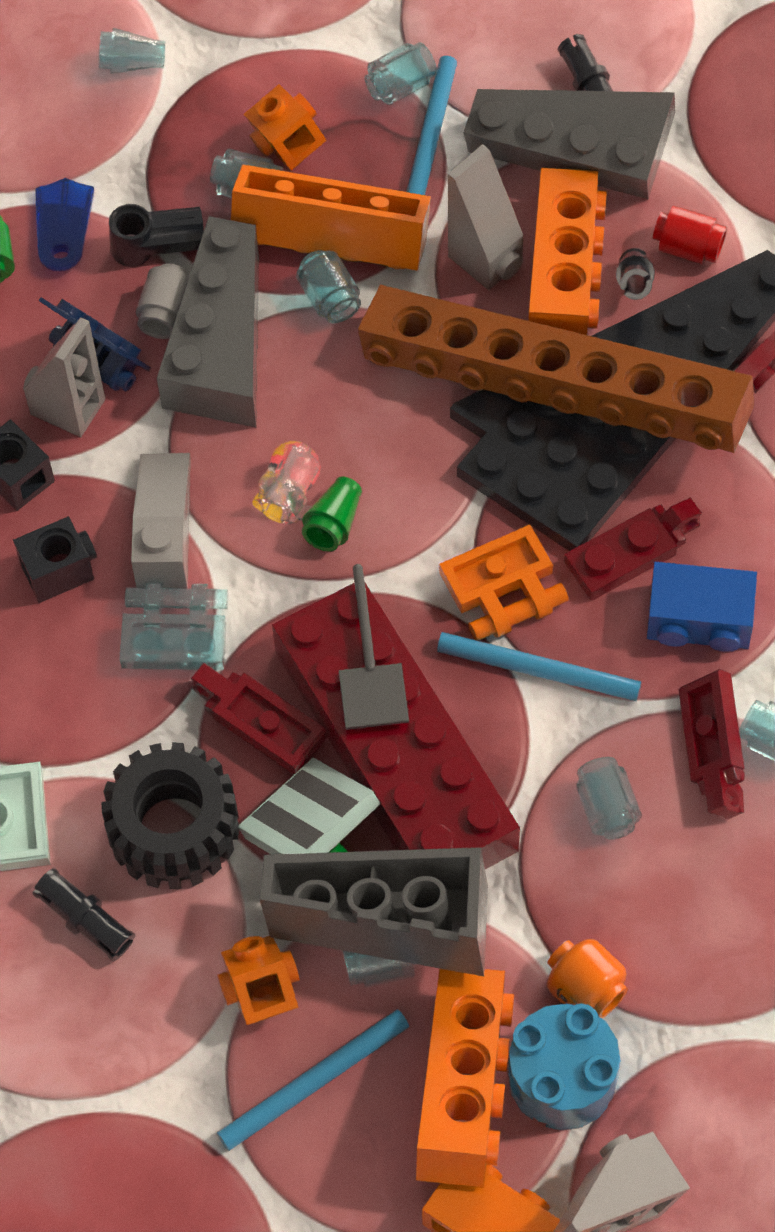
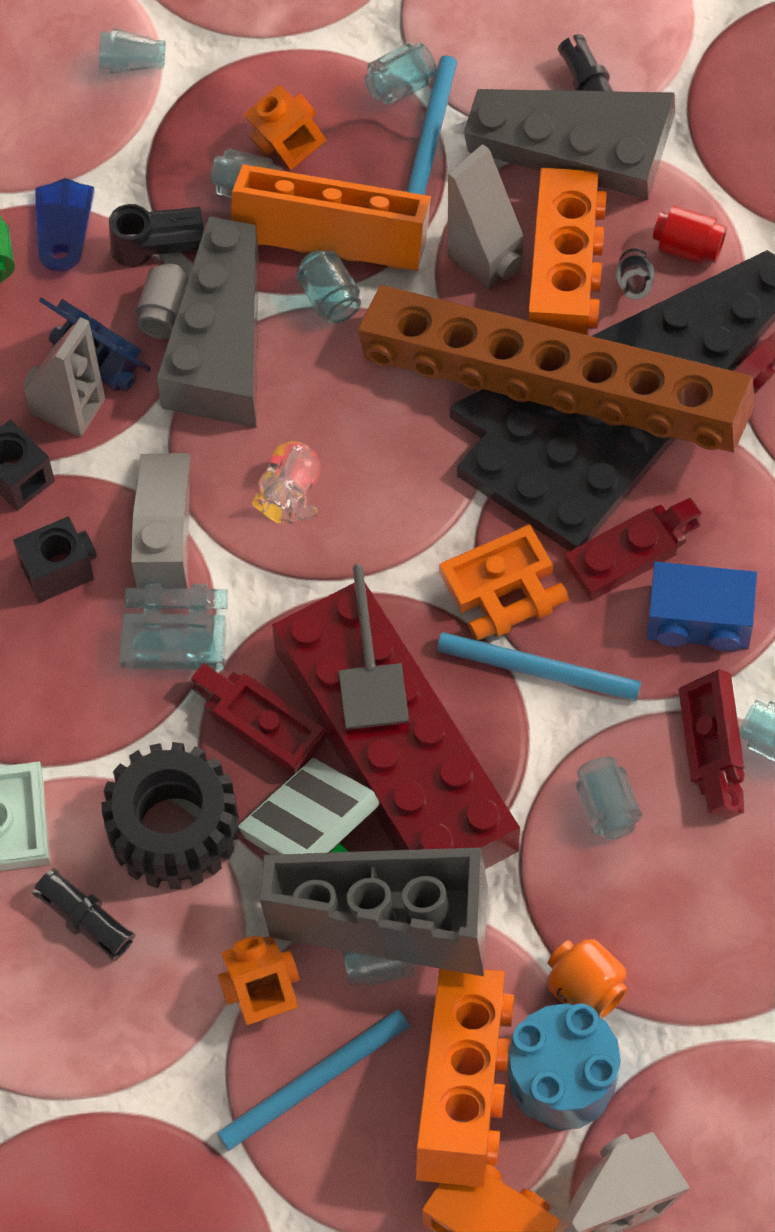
(332, 515): green cone -> none

